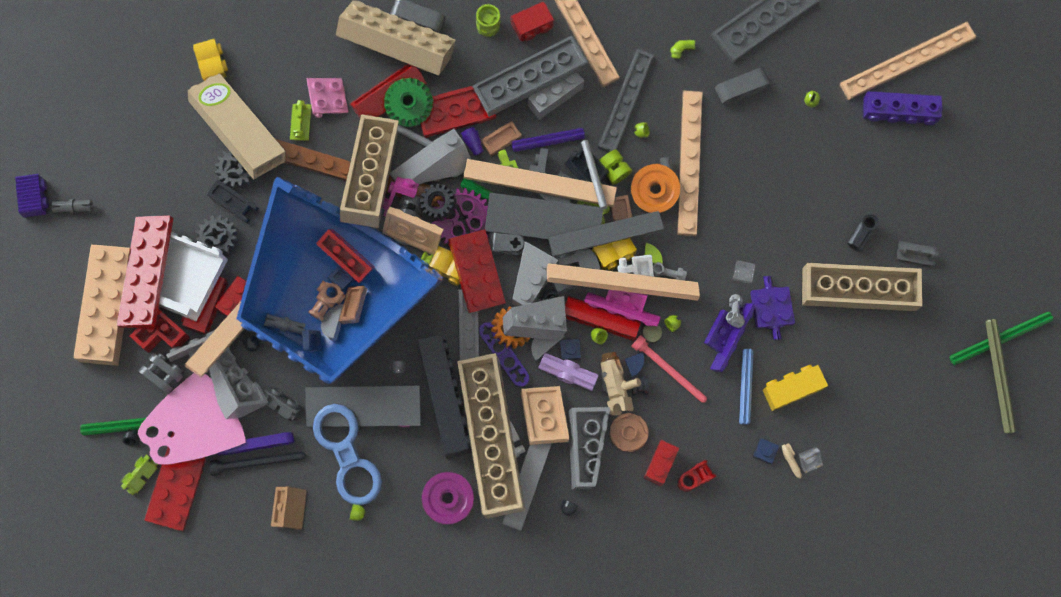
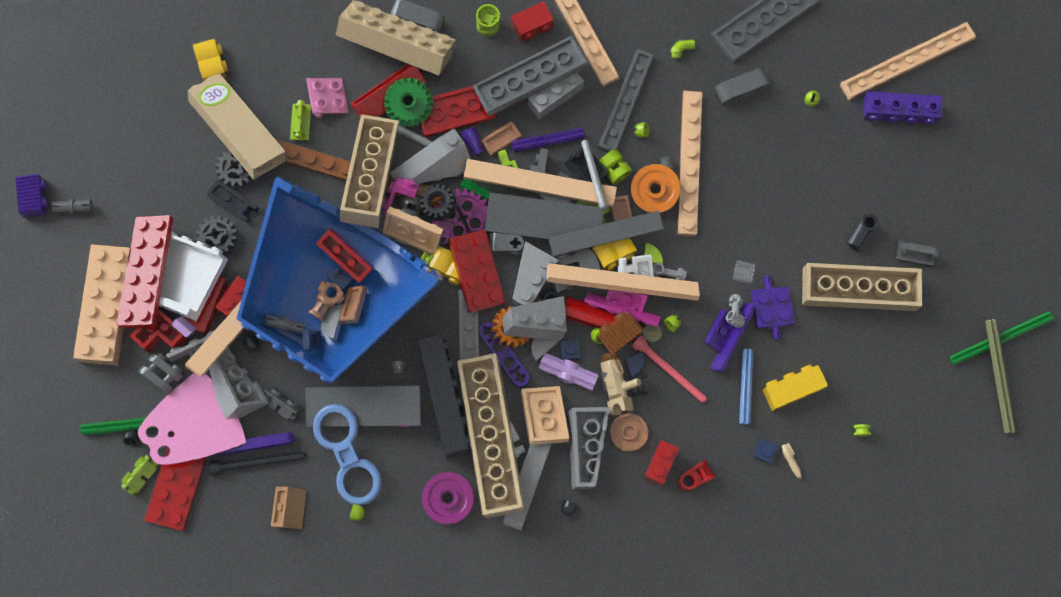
(184, 326): none -> lavender tile
(620, 331): none -> dark orange brick
(810, 459): clear plate -> none
(862, 430): none -> lime bush

